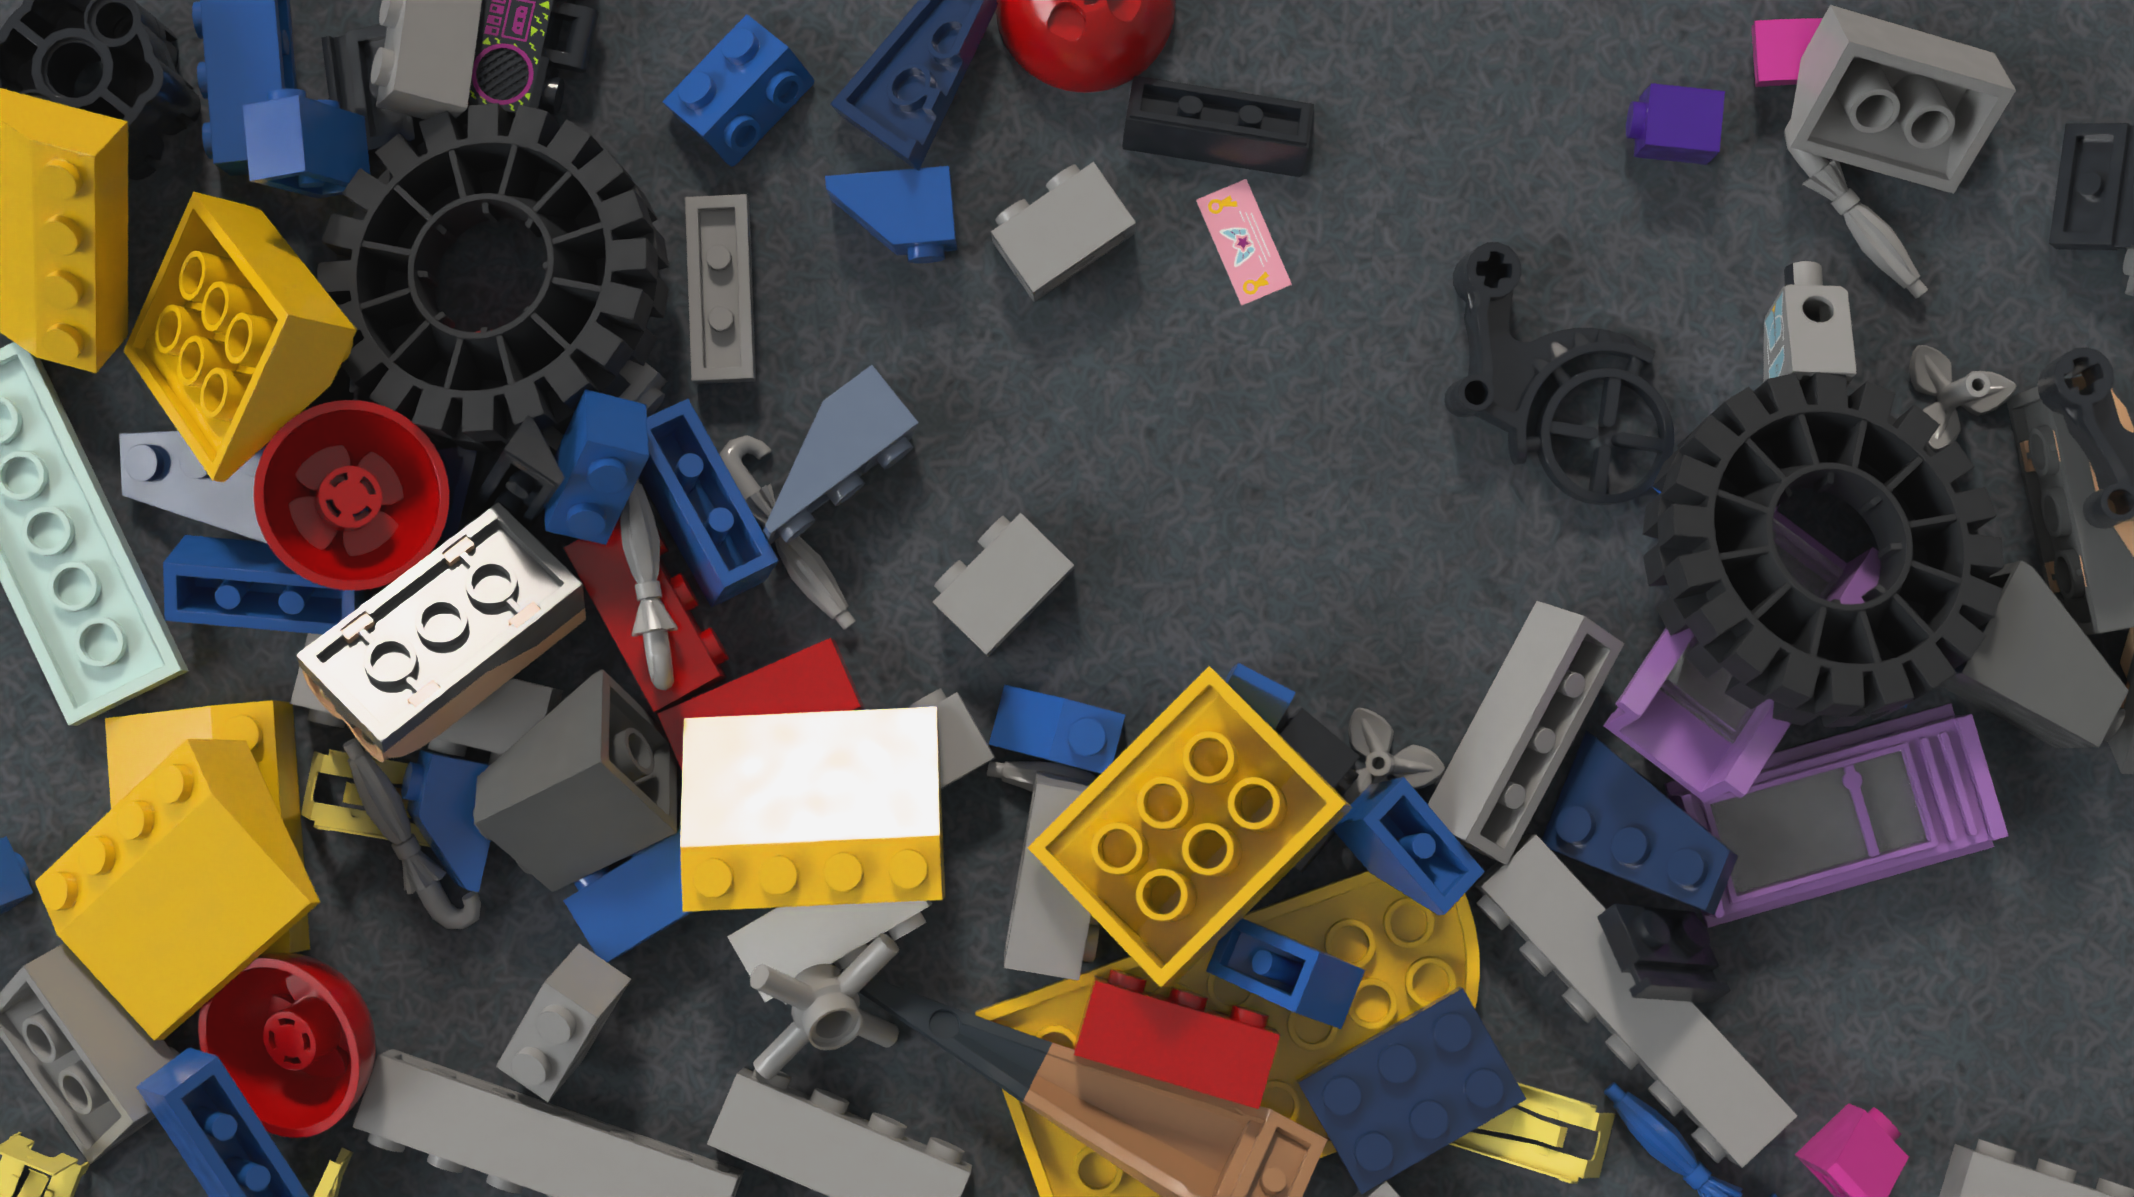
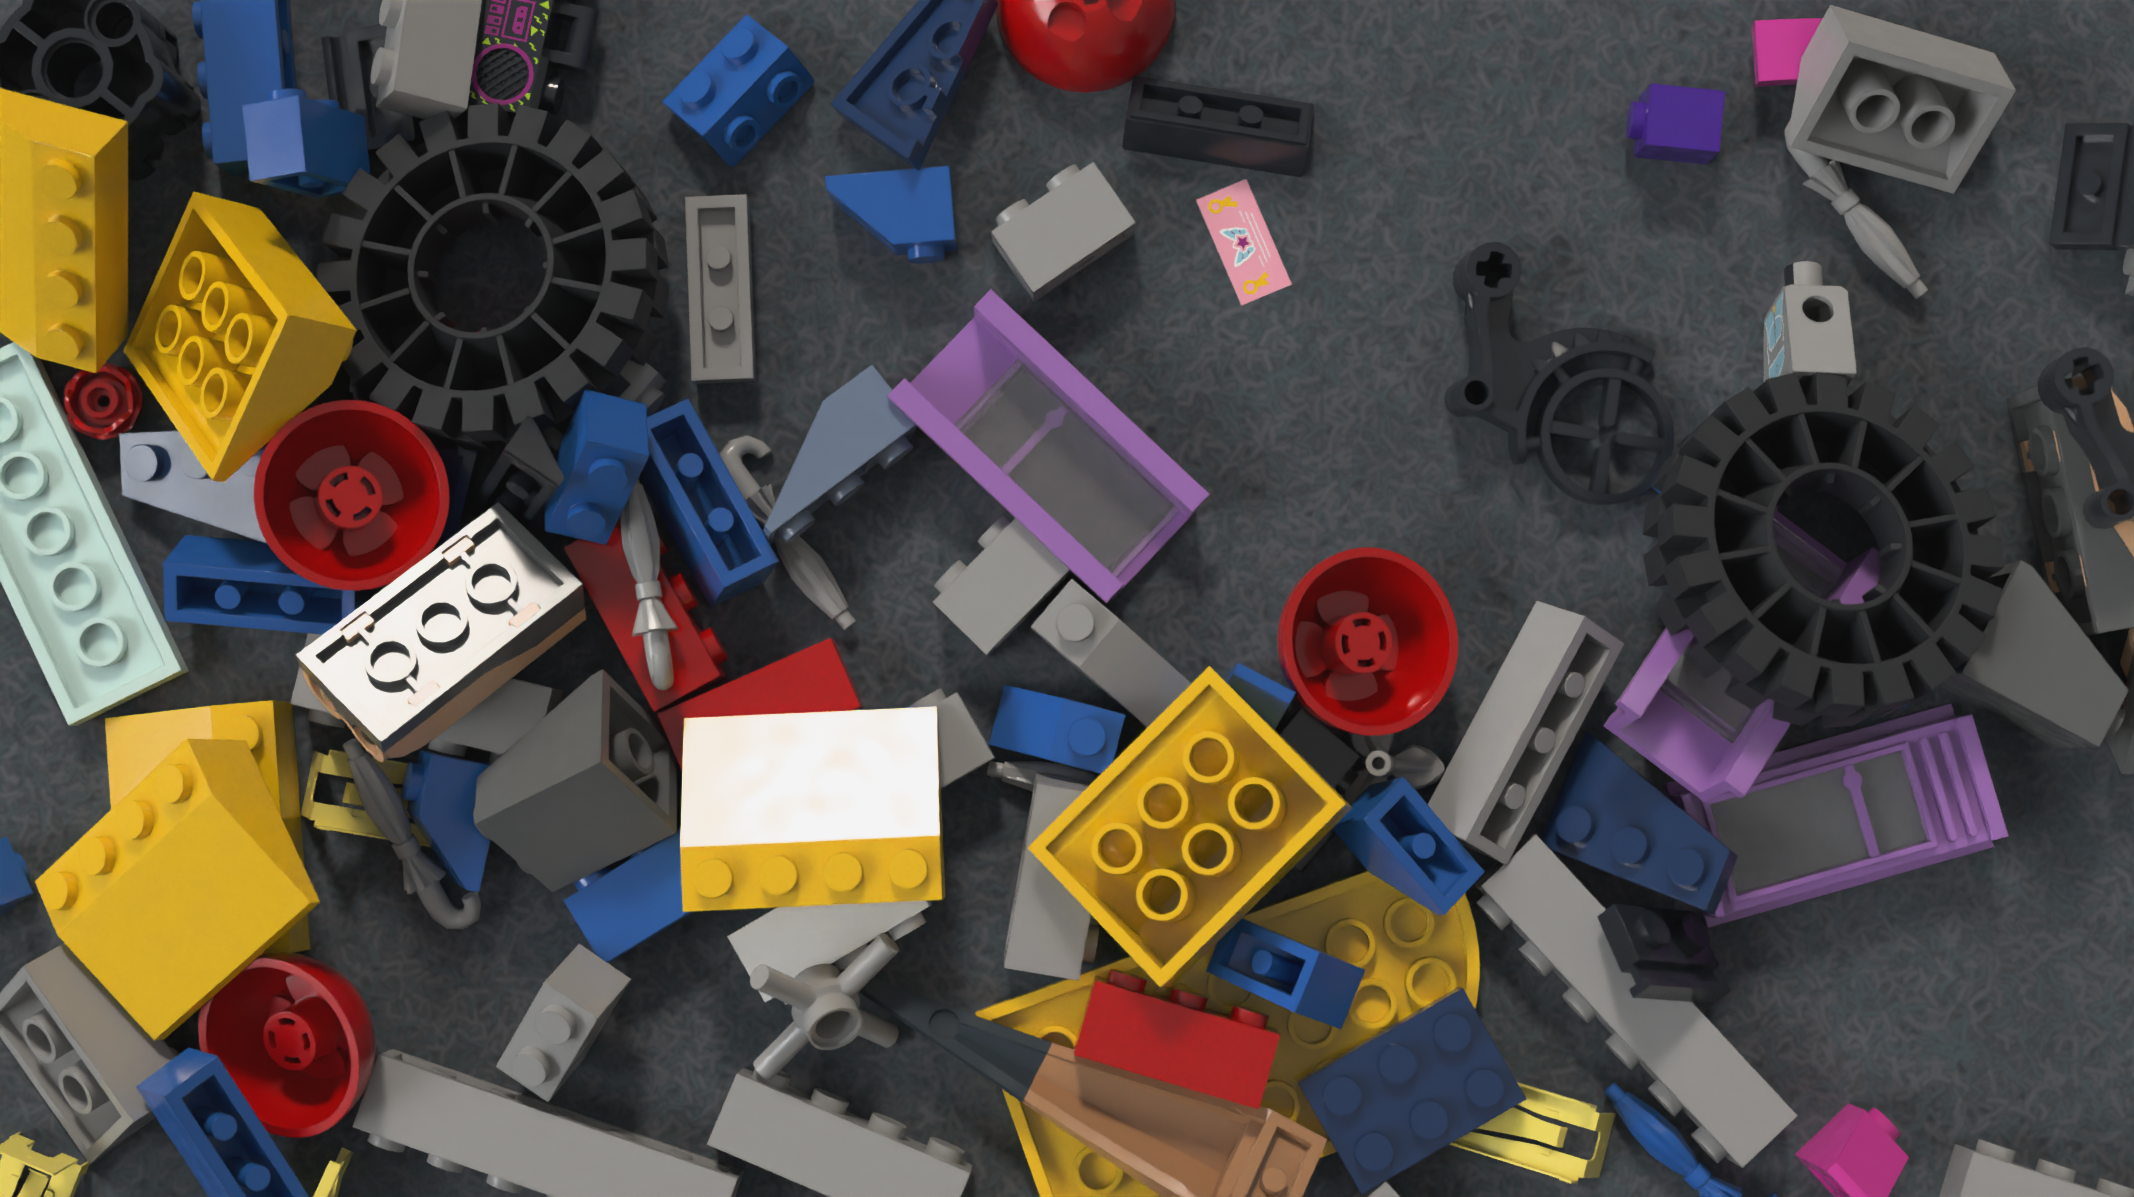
(84, 396): none -> red plate
(1050, 448): none -> piece
(1109, 654): none -> light grey slope
(1395, 642): none -> red piece
(1977, 392): light grey plant -> none

